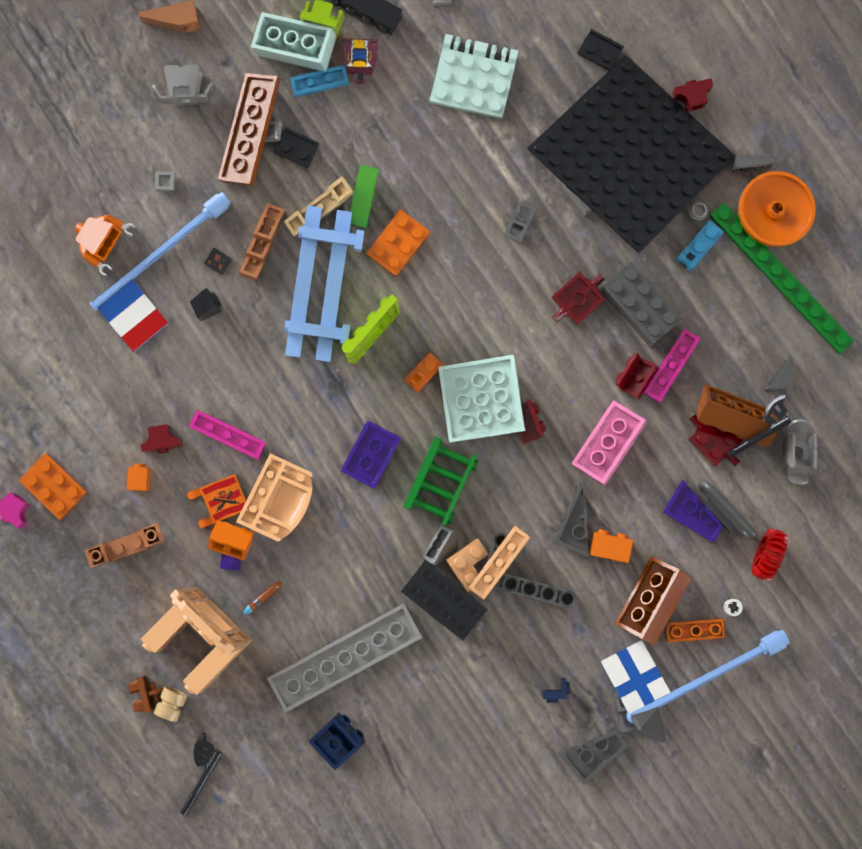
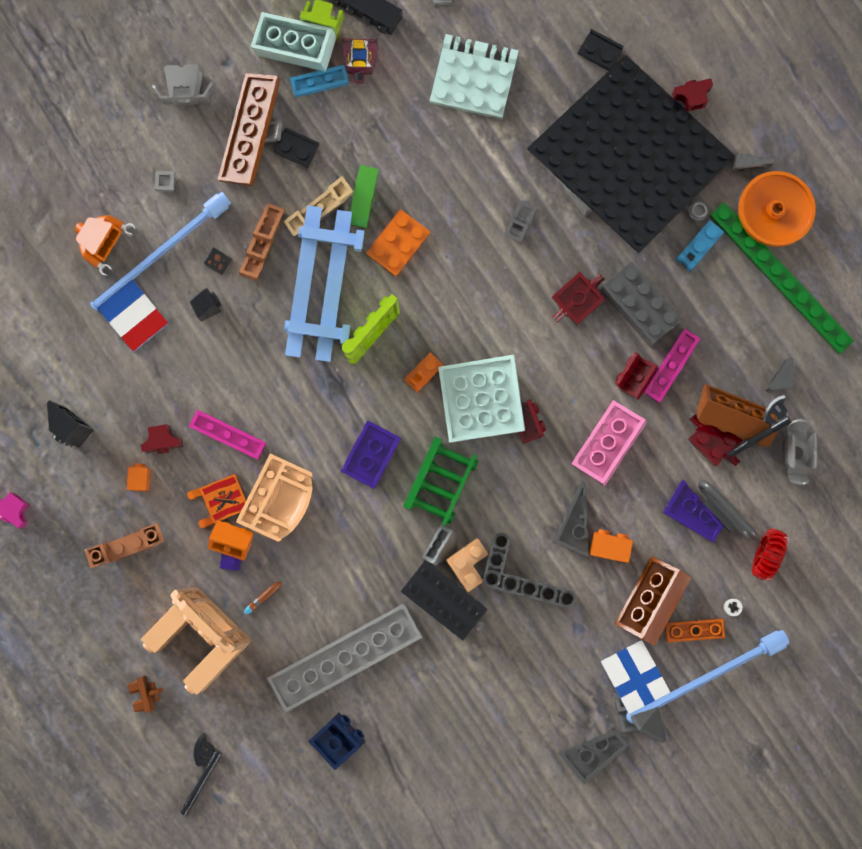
(53, 486): orange plate -> none
(66, 425): none -> black slope
(170, 704): tan wheel -> none
(177, 17): nougat slope -> none
(499, 562): light nougat tile -> none
(554, 694): dark blue bracket -> none

